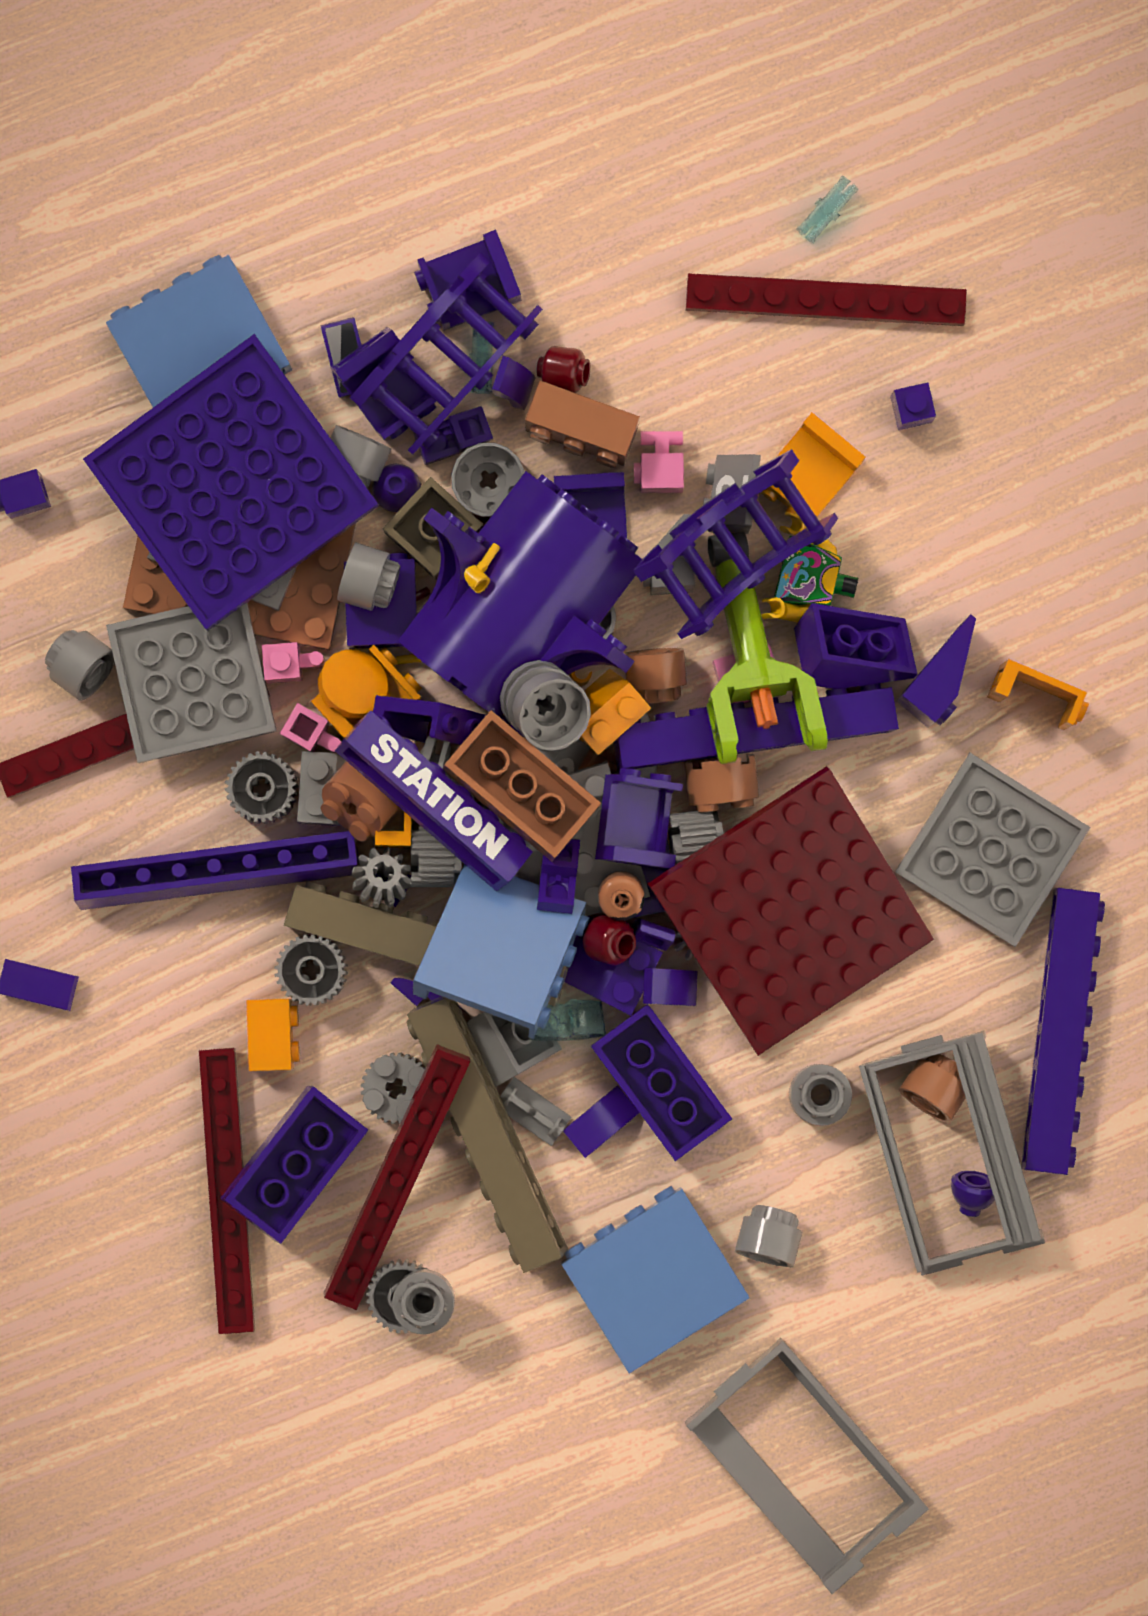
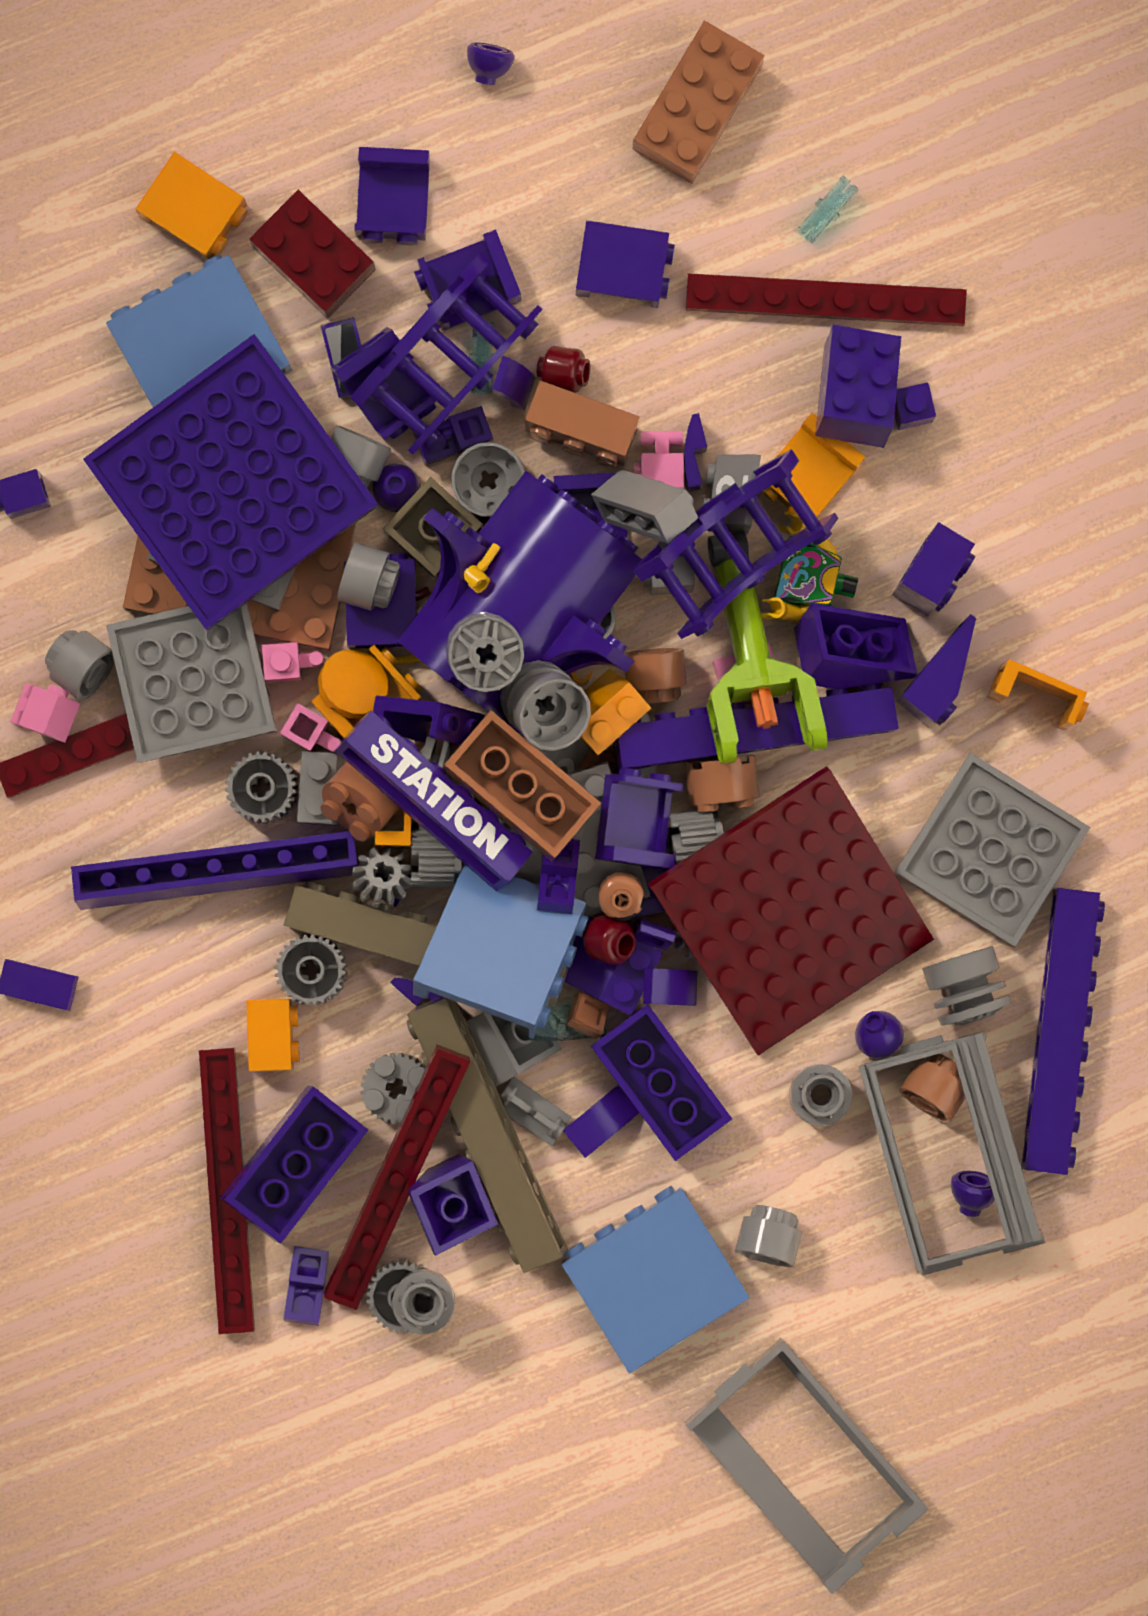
(45, 711): none -> bright pink brick
(193, 206): none -> light orange panel
(306, 1286): none -> dark purple slope
(312, 254): none -> dark red brick
(392, 195): none -> dark purple panel
(451, 1203): none -> dark purple slope
(478, 631): none -> light grey wheel
(489, 61): none -> dark purple brick
(588, 1015): none -> nougat tile
(624, 262): none -> dark purple panel
(645, 506): none -> light grey brick
(694, 444): none -> dark purple slope
(698, 102): none -> nougat brick
(858, 386): none -> dark purple brick
(879, 1034): none -> dark purple brick
(930, 575): none -> dark purple brick
(967, 986): none -> light grey wheel

